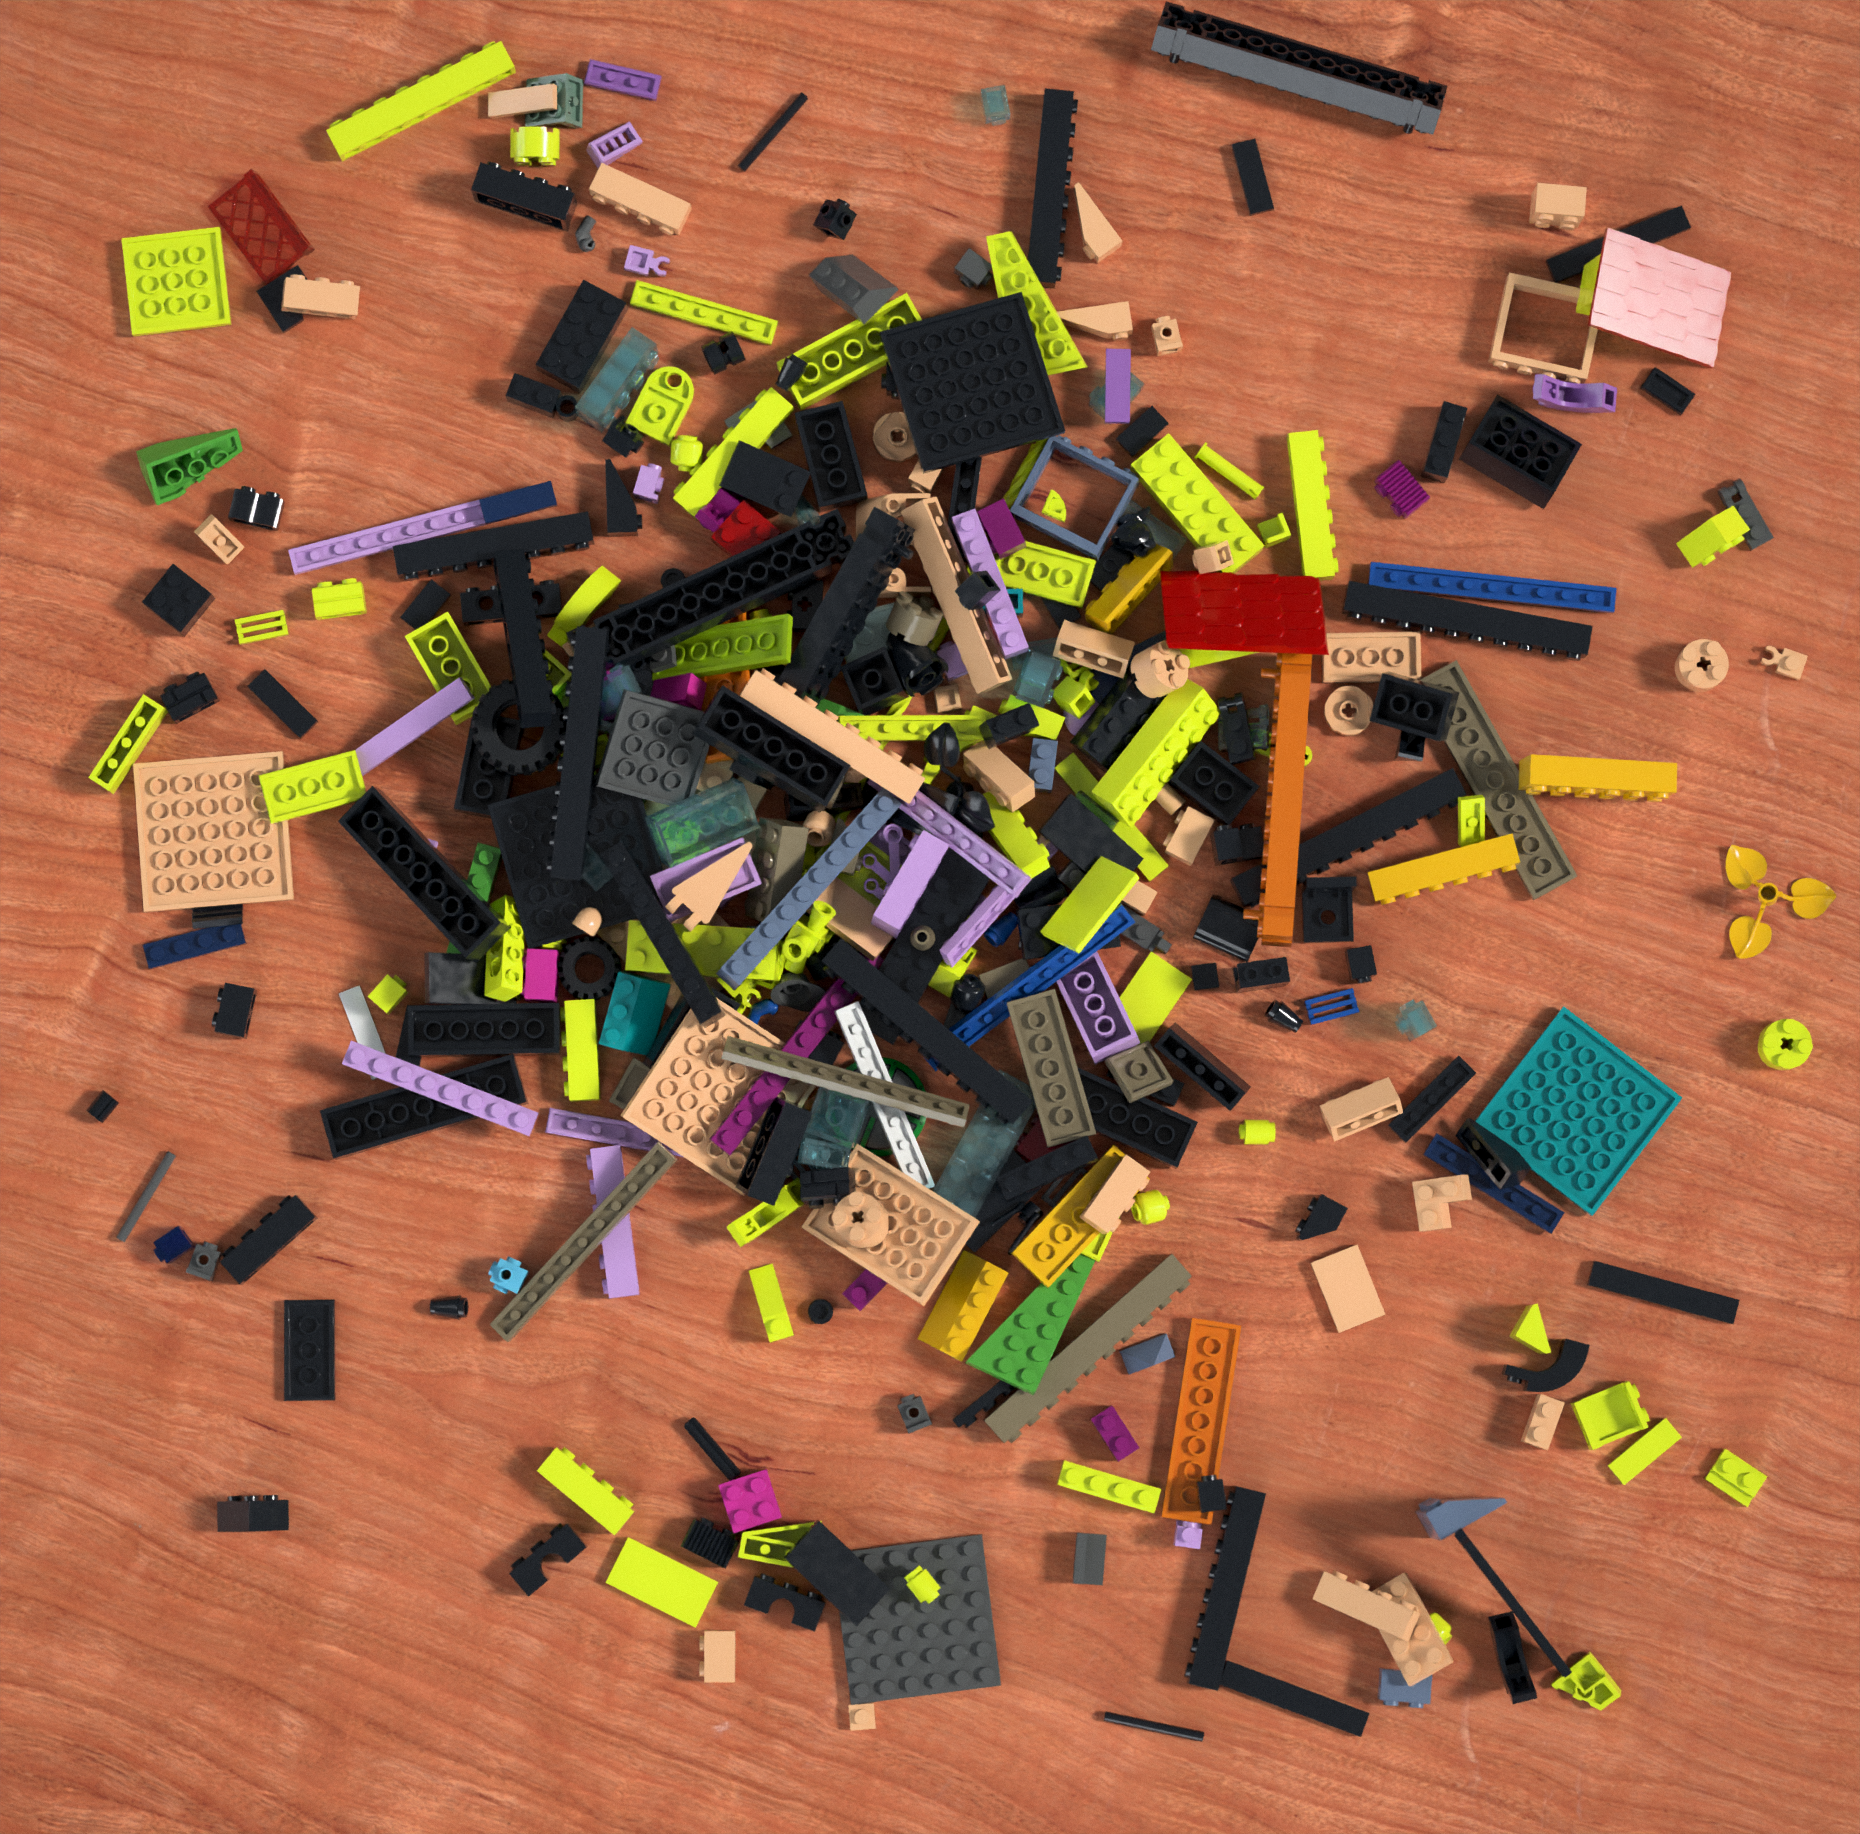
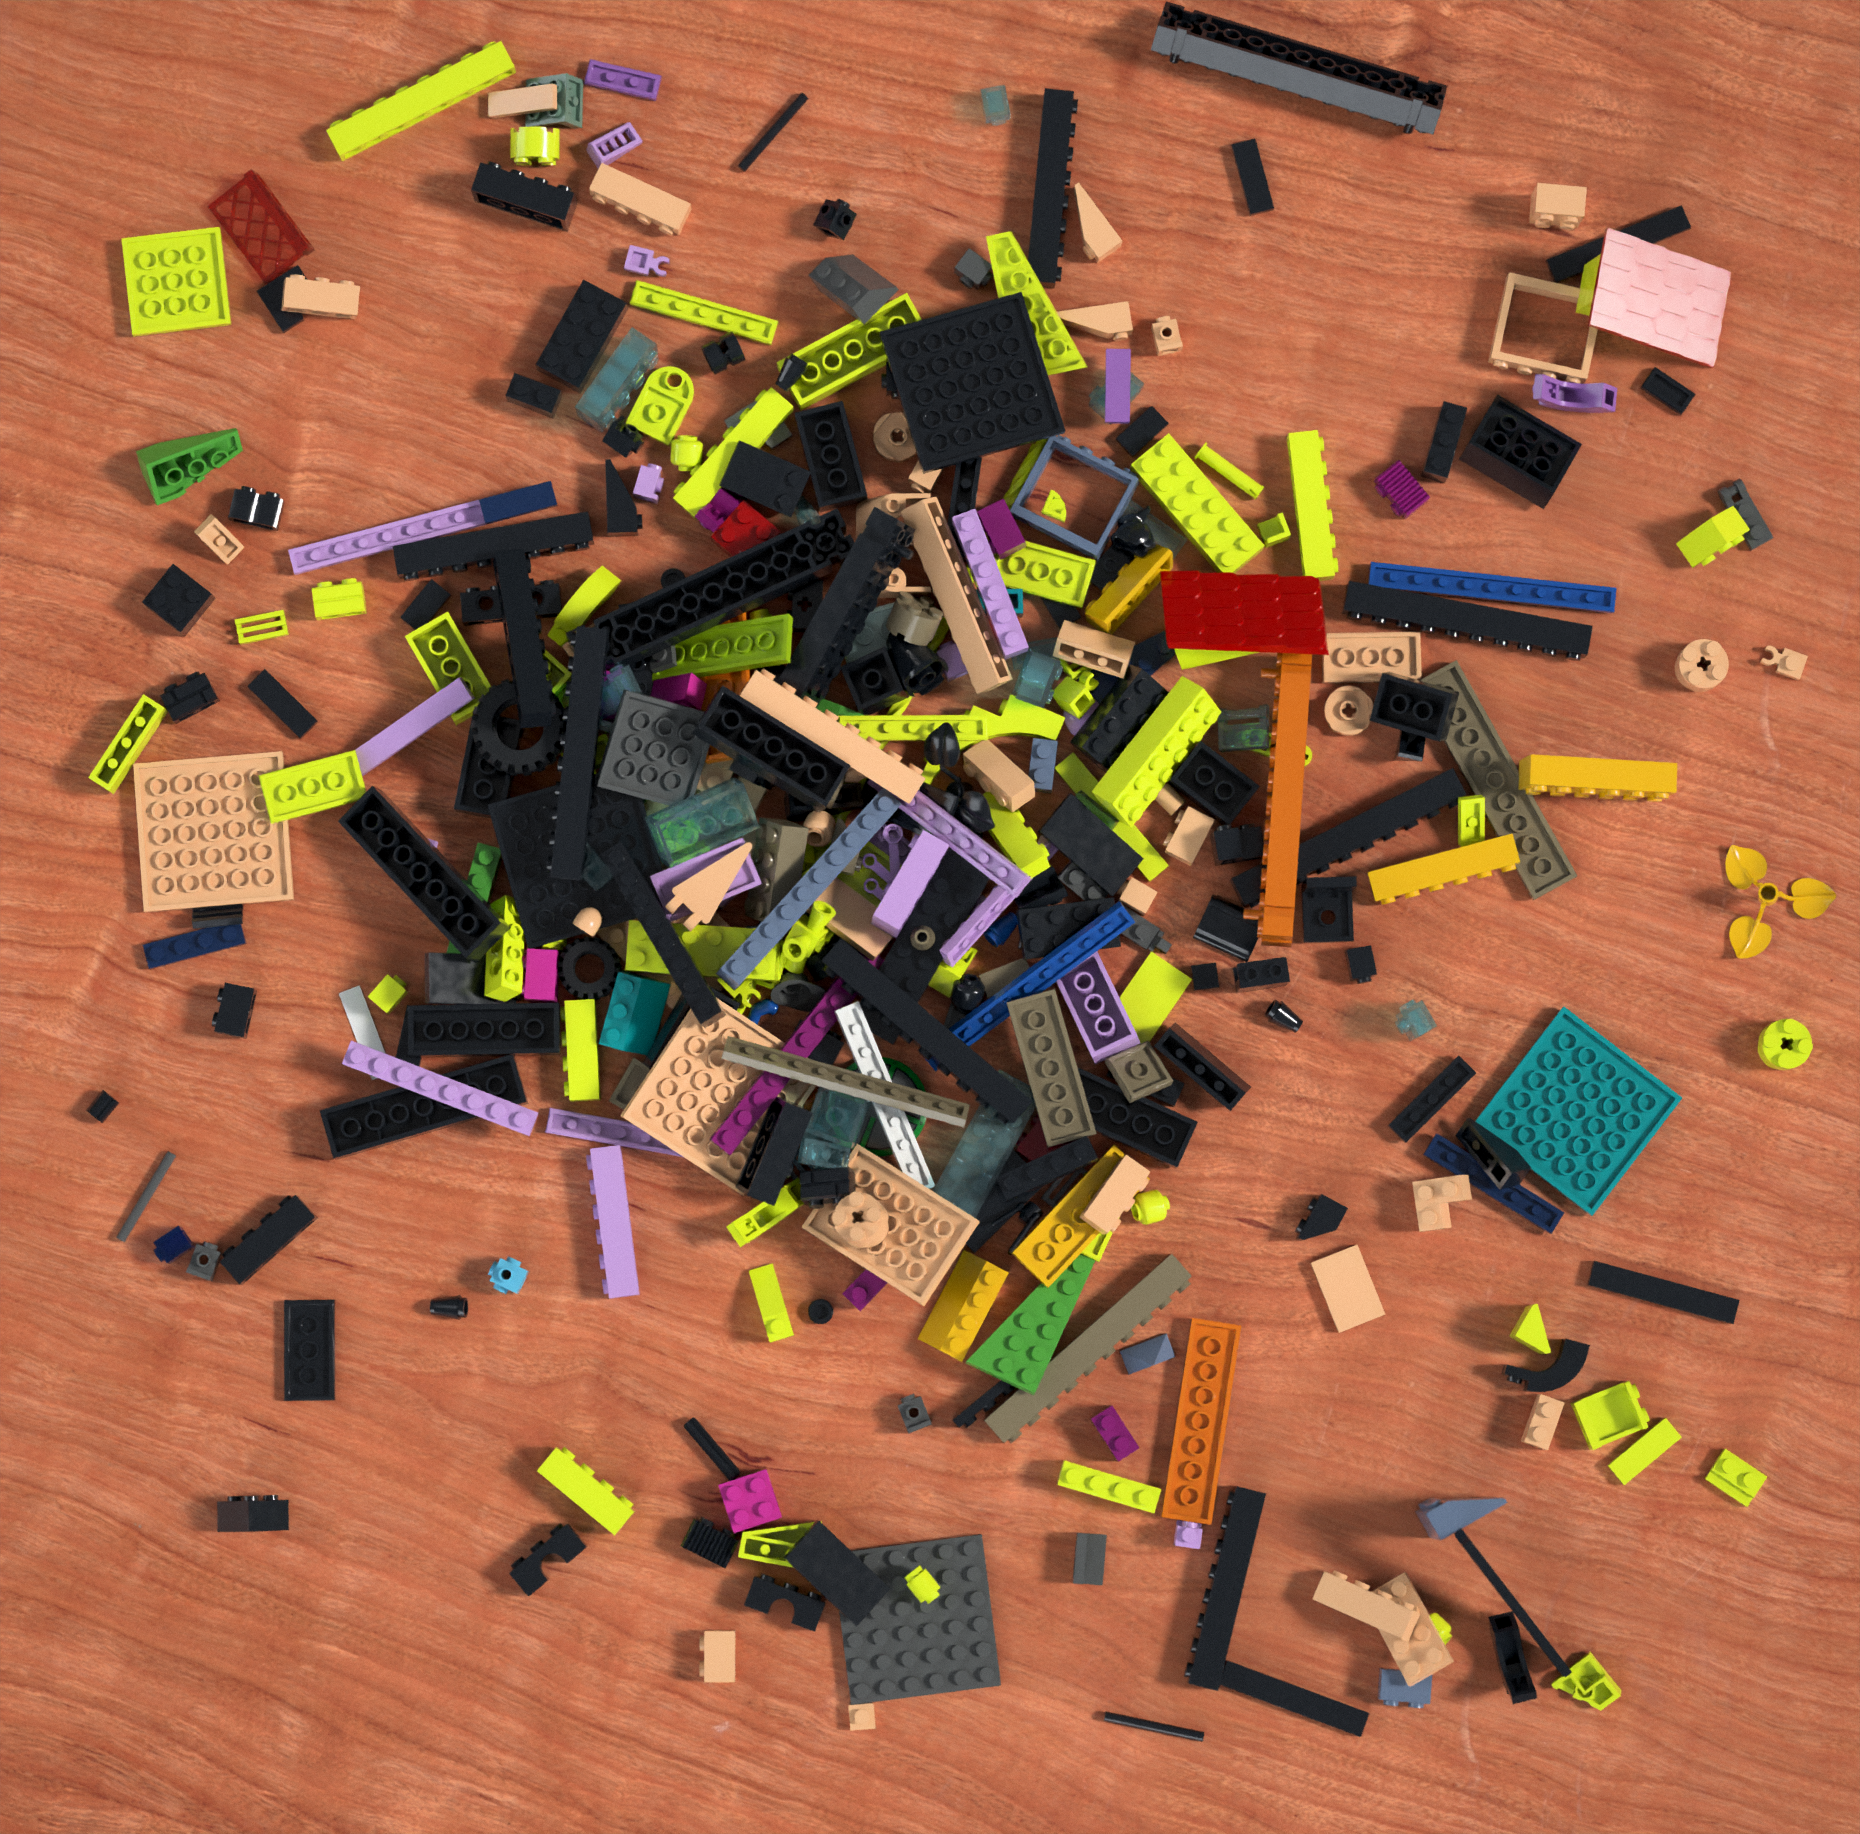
(563, 400): black beam -> none
(583, 1242): dark tan plate -> none
(584, 236): dark grey arm -> none
(661, 1582): neon yellow tile -> none
(947, 698): light nougat tile -> none
(977, 590): black brick -> none
(1008, 726): black brick -> none
(1090, 904): neon yellow tile -> none
(1160, 670): light nougat brick -> none
(1211, 1494): black brick -> none
(1212, 557): light nougat slope -> none
(1237, 729): black plate -> none
(1257, 1132): neon yellow brick -> none
(1352, 1001): blue tile -> none
(1361, 1109): light nougat brick -> none

